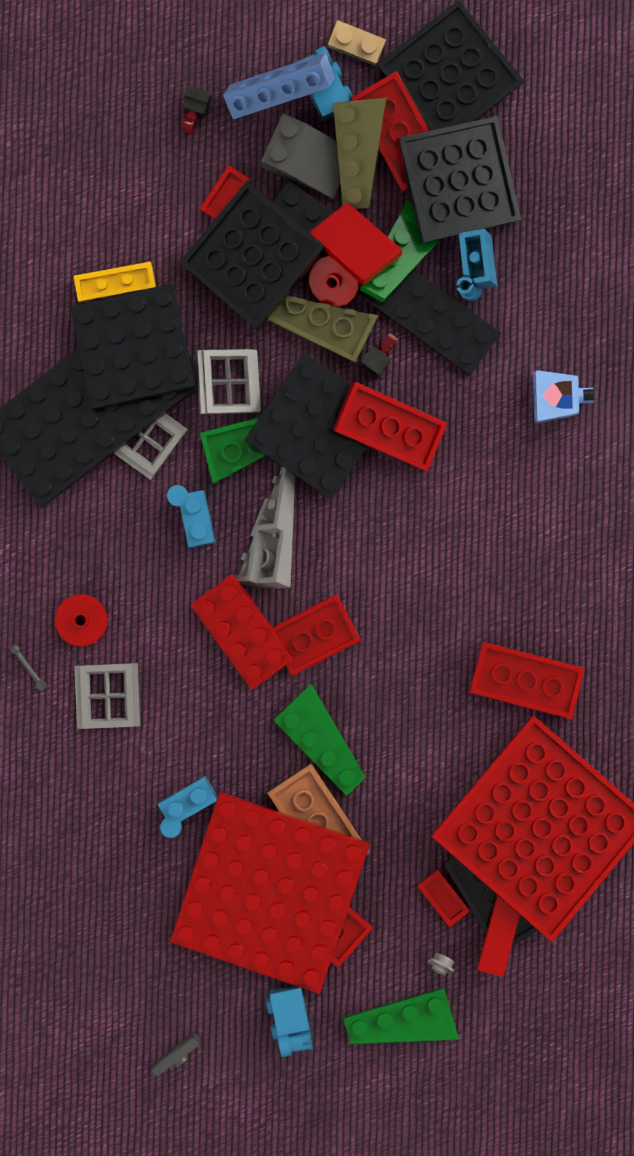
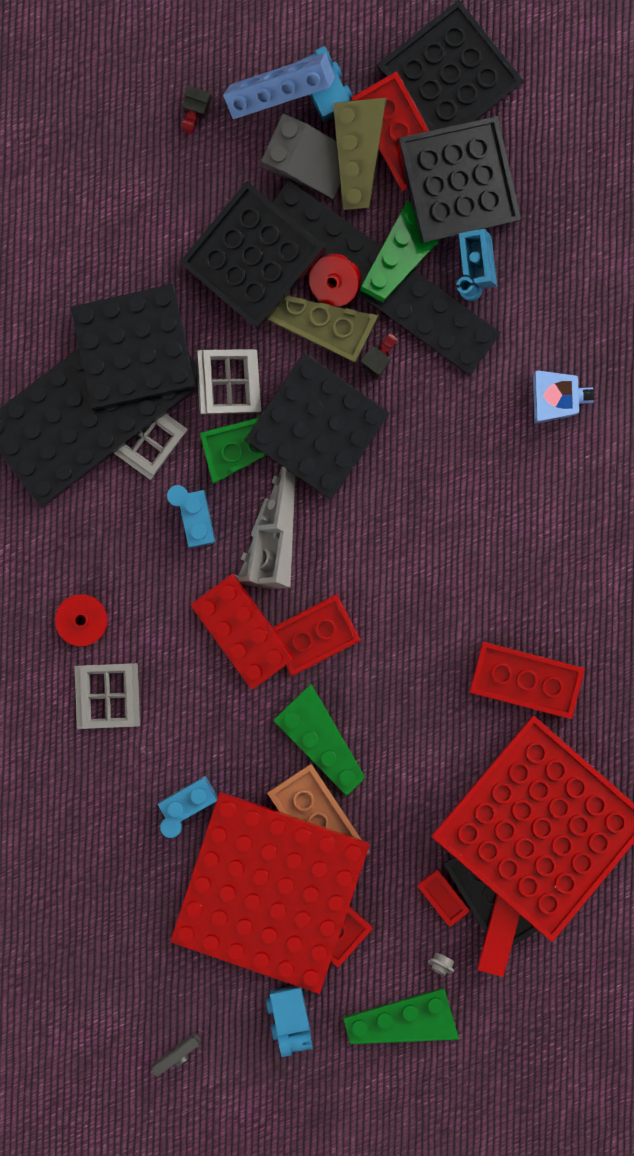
(40, 684): dark grey hinge -> none
(114, 282): yellow plate -> none
(223, 191): red tile -> none
(356, 43): tan plate -> none
(356, 243): red tile -> none
(389, 426): red plate -> none

